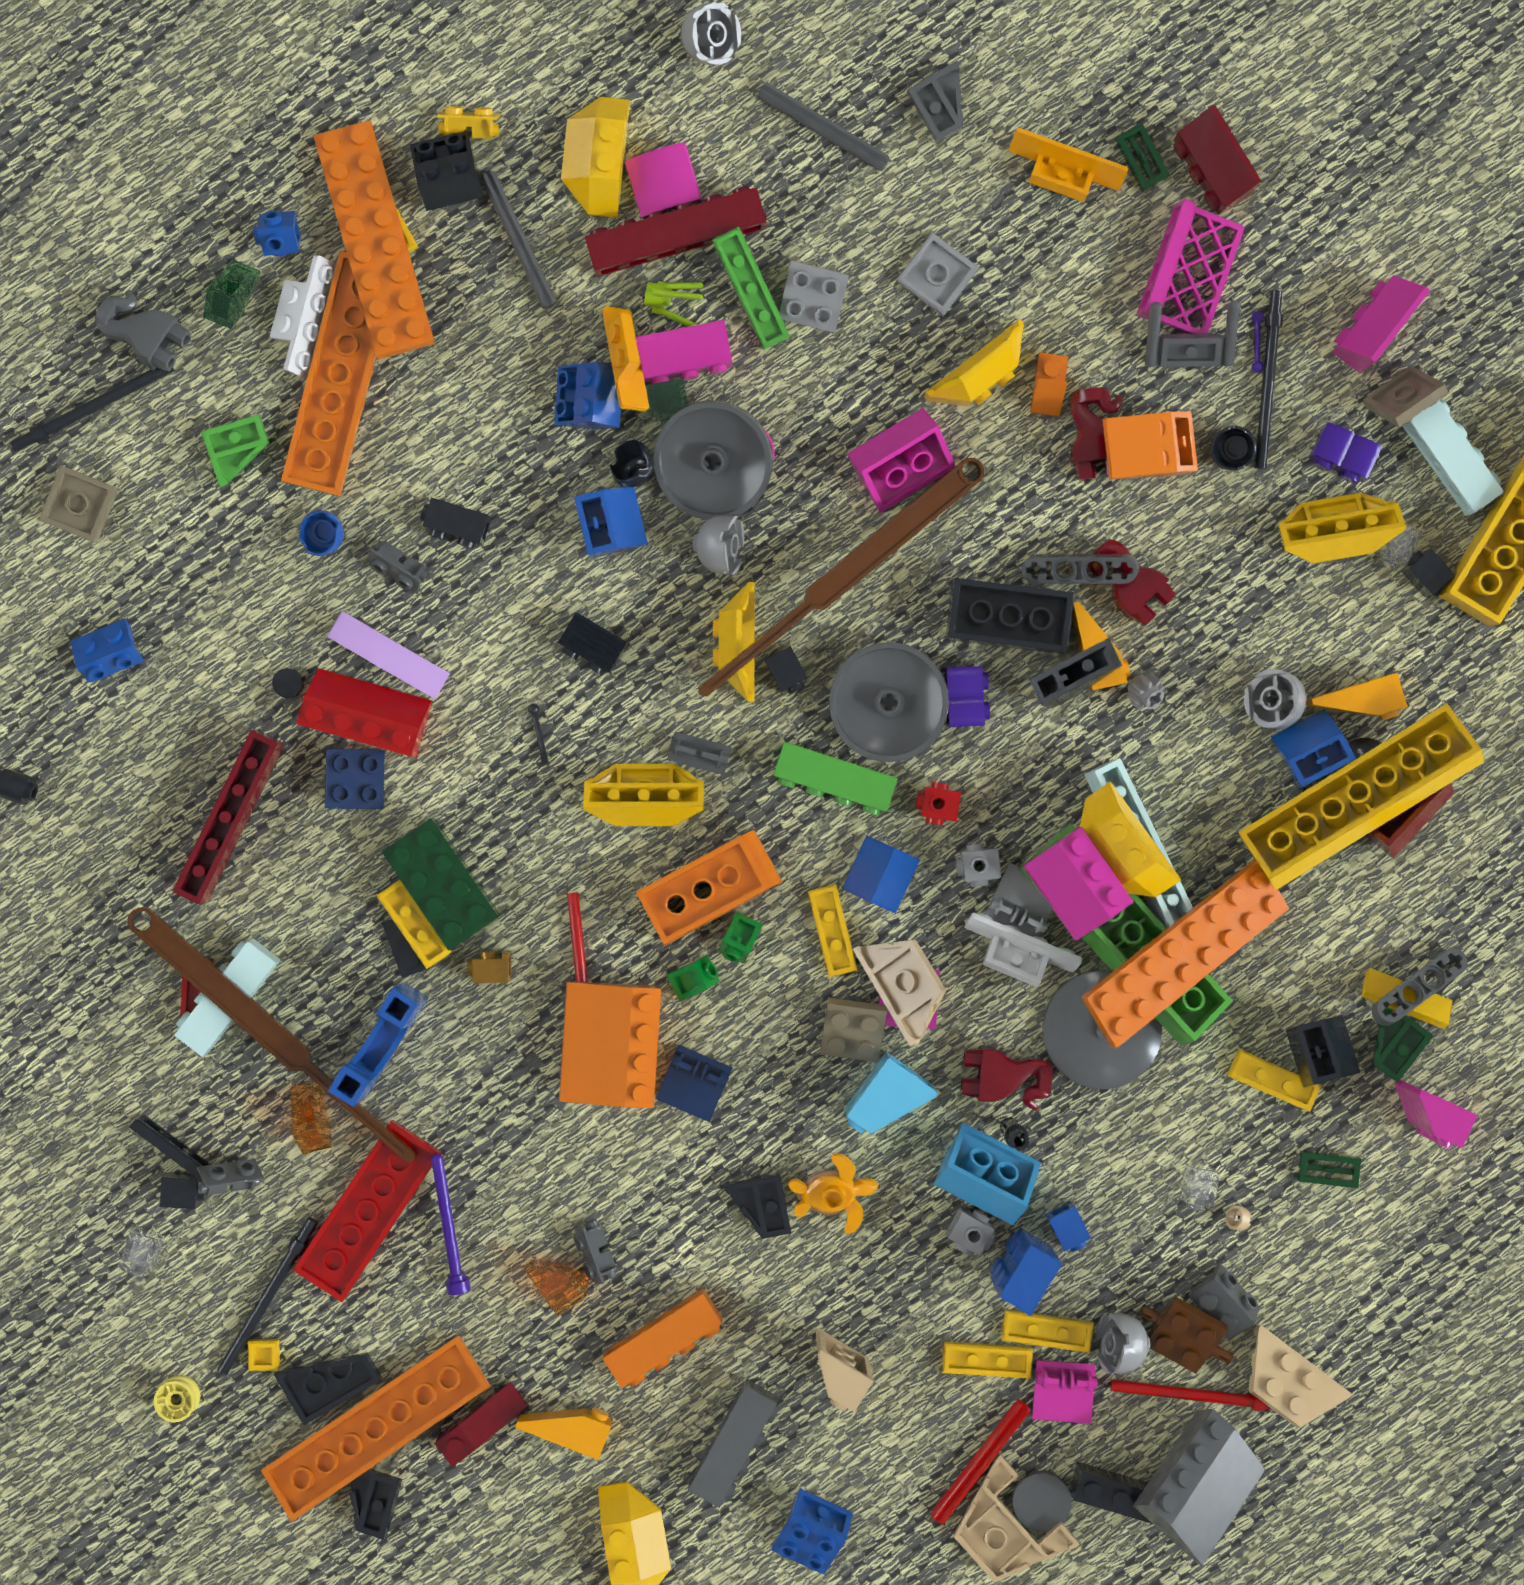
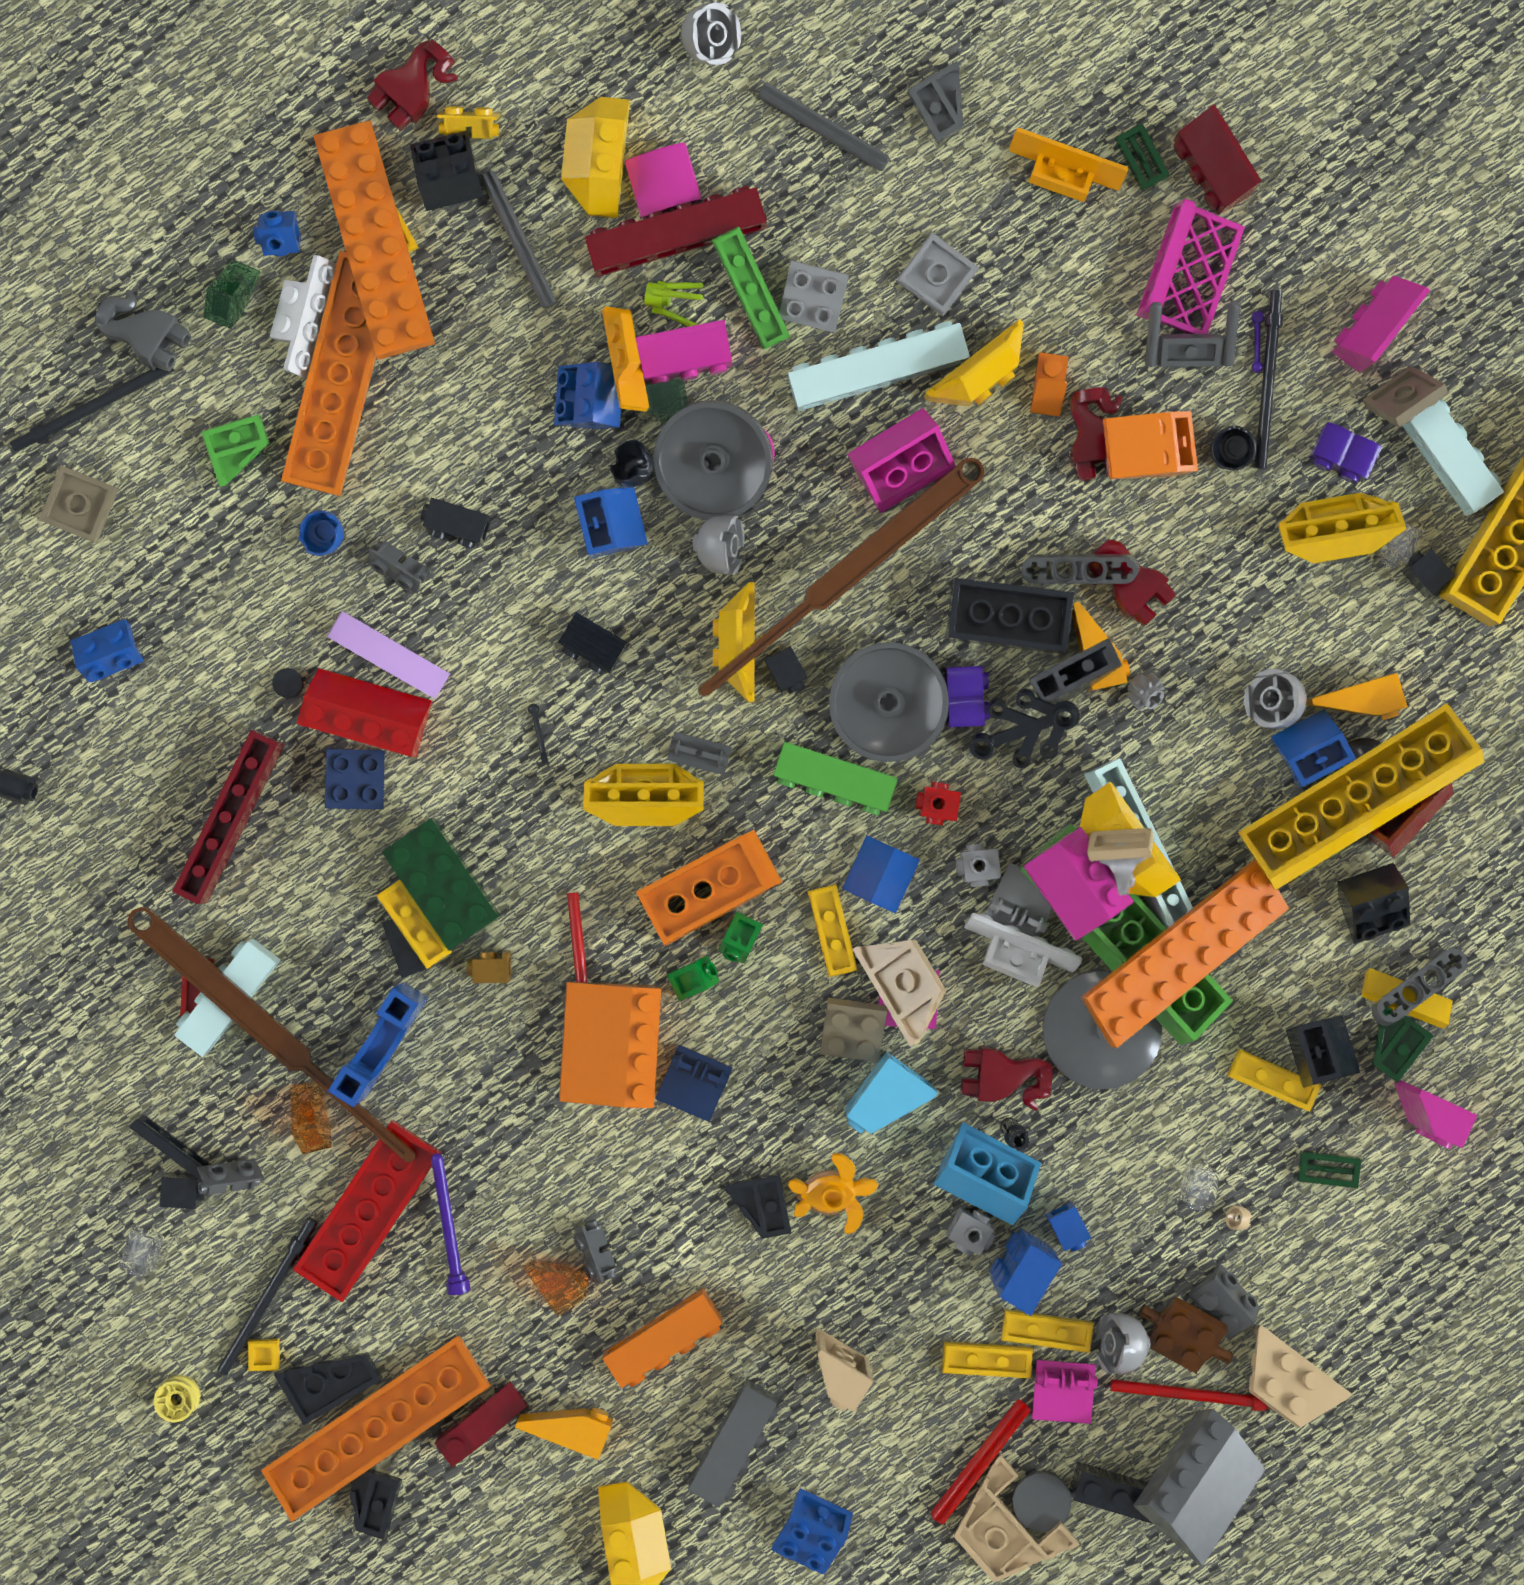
(409, 84): none -> dark red hips
(878, 366): none -> light aqua brick
(1028, 727): none -> black plant
(1121, 852): none -> tan piece
(1374, 903): none -> black slope

